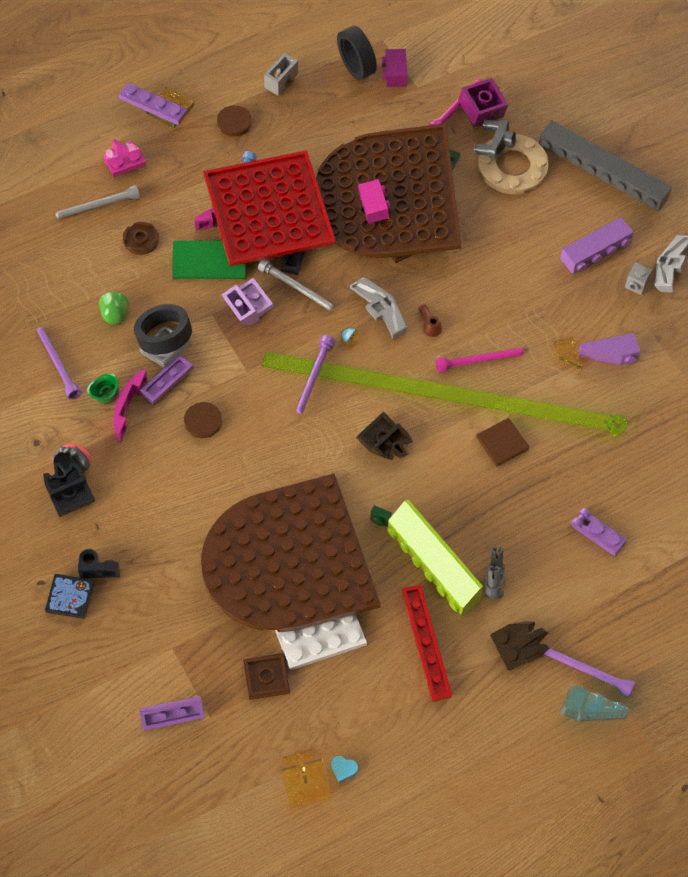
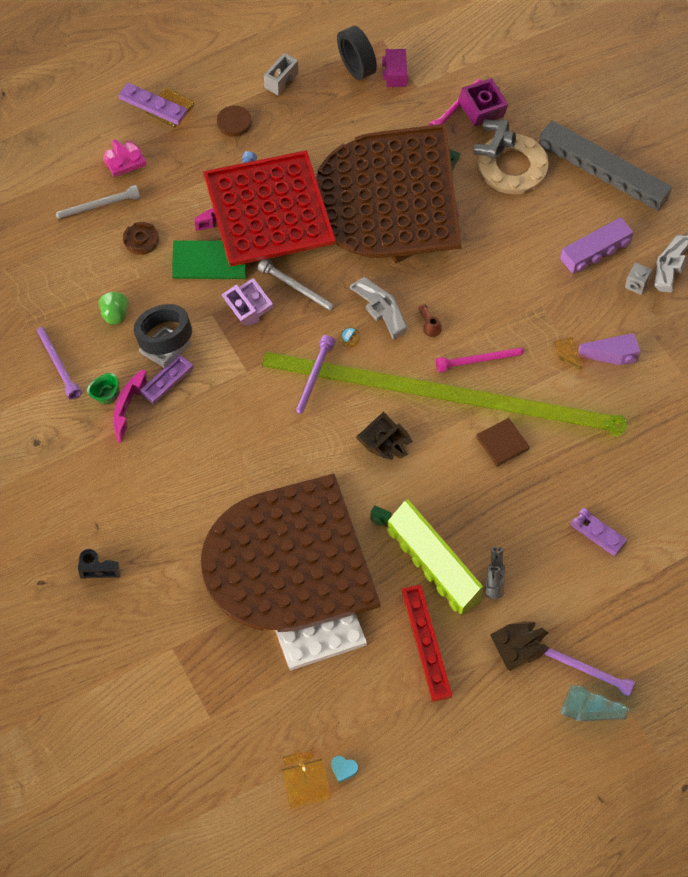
(68, 489): black plate -> none
(69, 596): tile -> none
(72, 453): dark grey hair -> none
(171, 713): medium lavender plate -> none
(203, 420): reddish brown tile -> none
(266, 676): reddish brown tile -> none
(292, 262): black tile -> none
(373, 201): dark pink brick -> none

